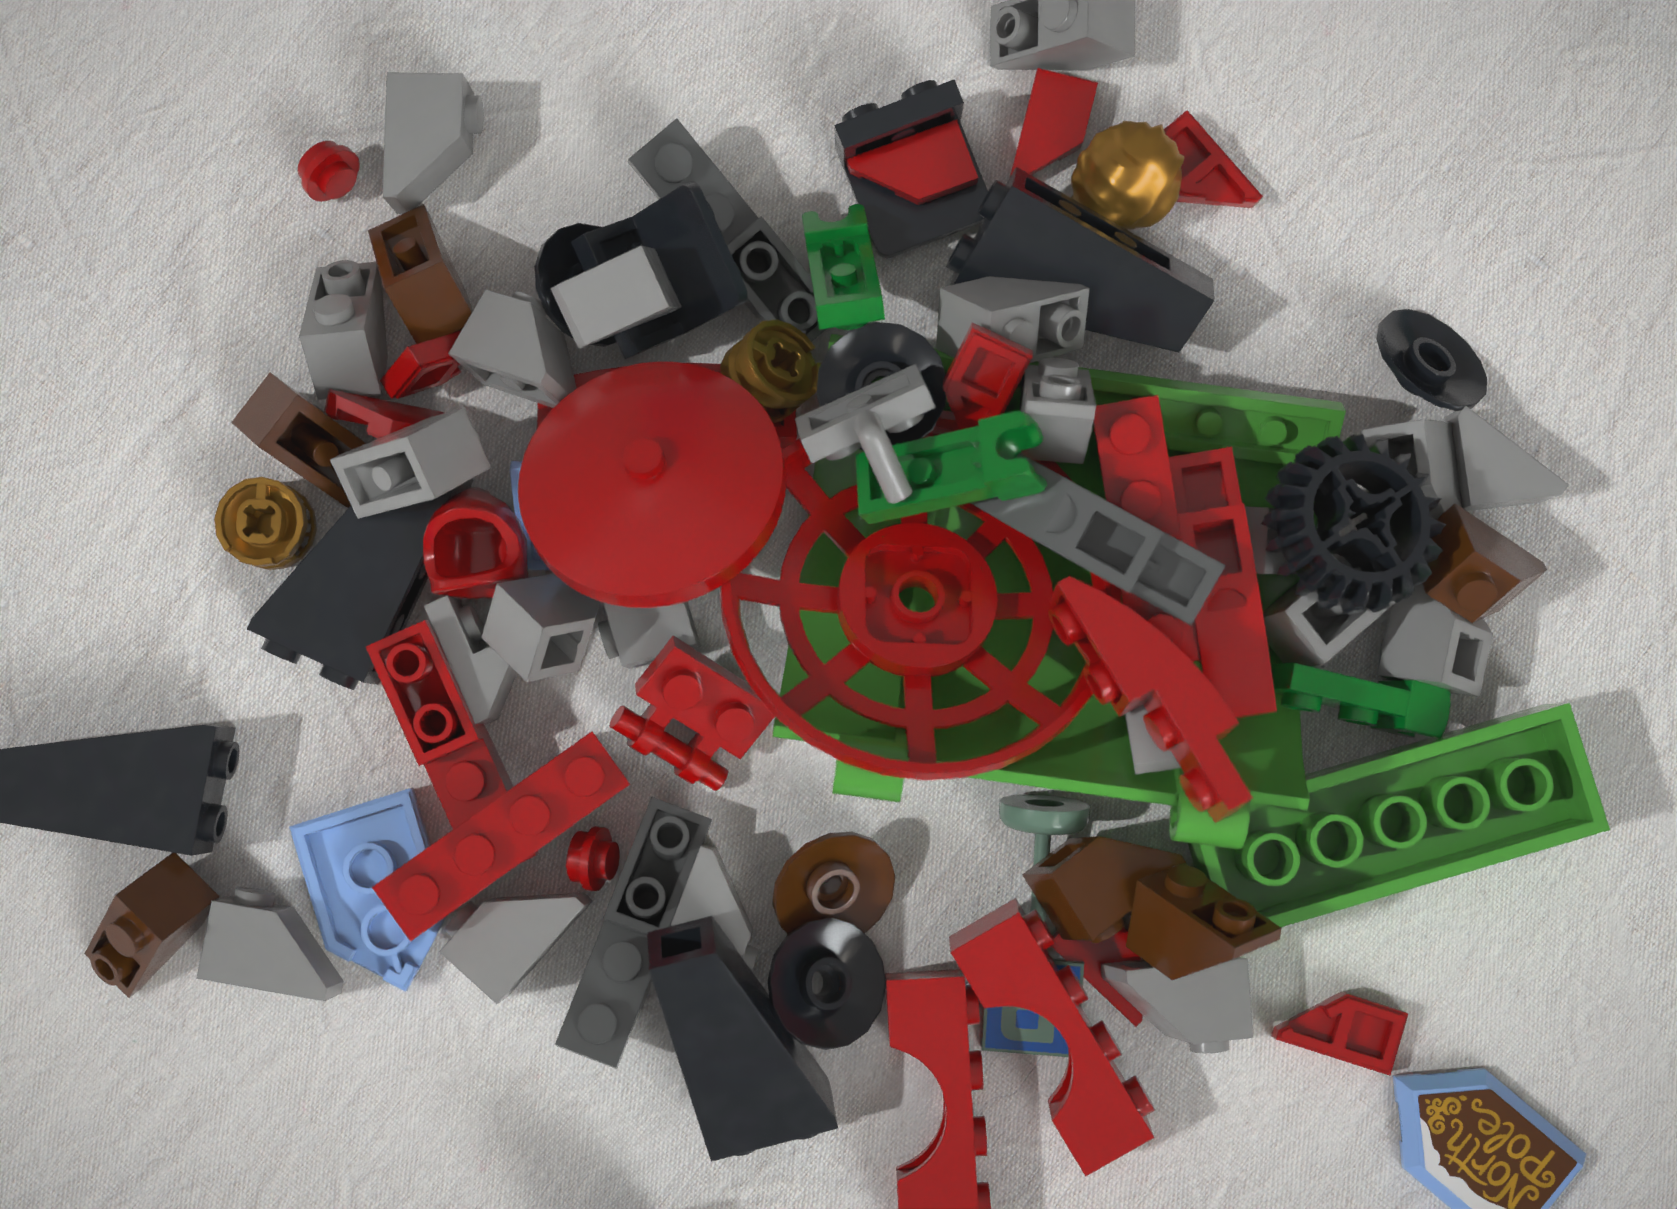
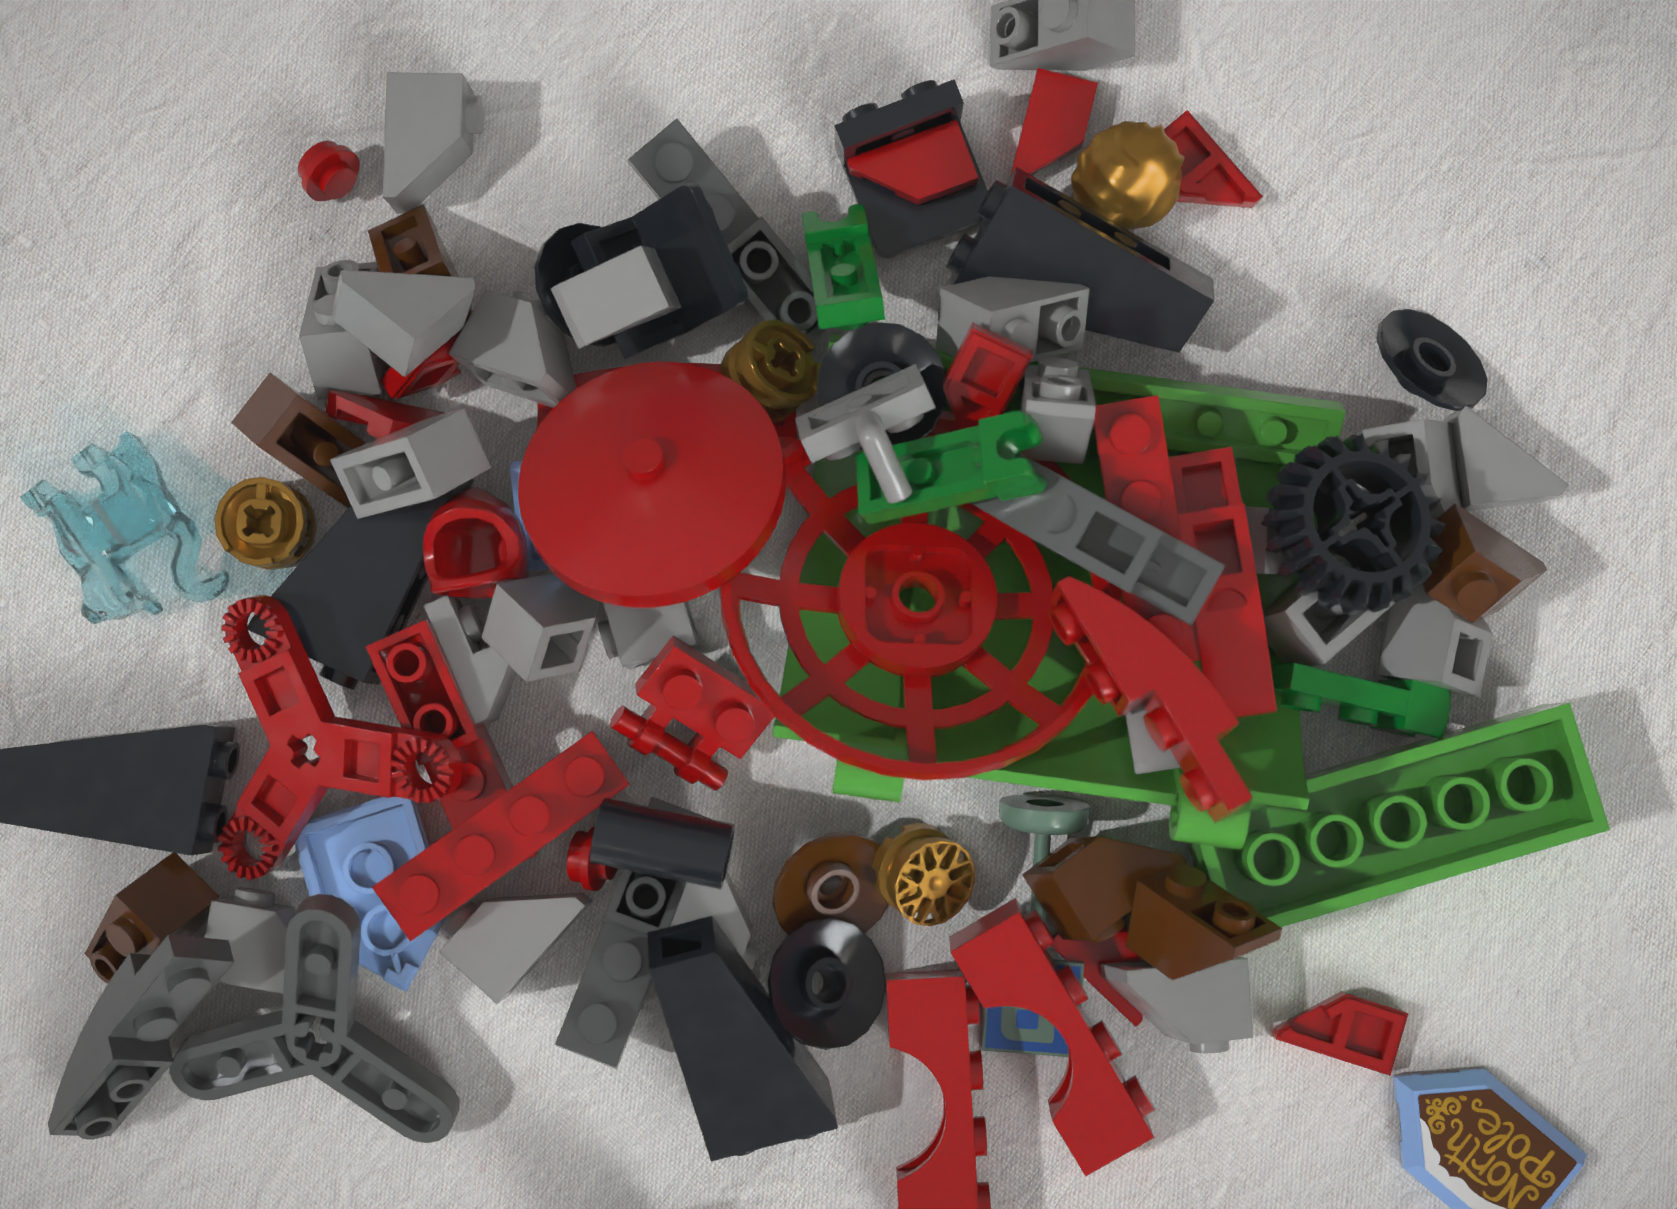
(116, 525): none -> clear light blue animal
(129, 1032): none -> dark grey slope
(279, 1047): none -> dark grey piece
(350, 751): none -> red piece
(402, 314): none -> light grey slope
(662, 843): none -> black pin
(942, 879): none -> pearl gold wheel

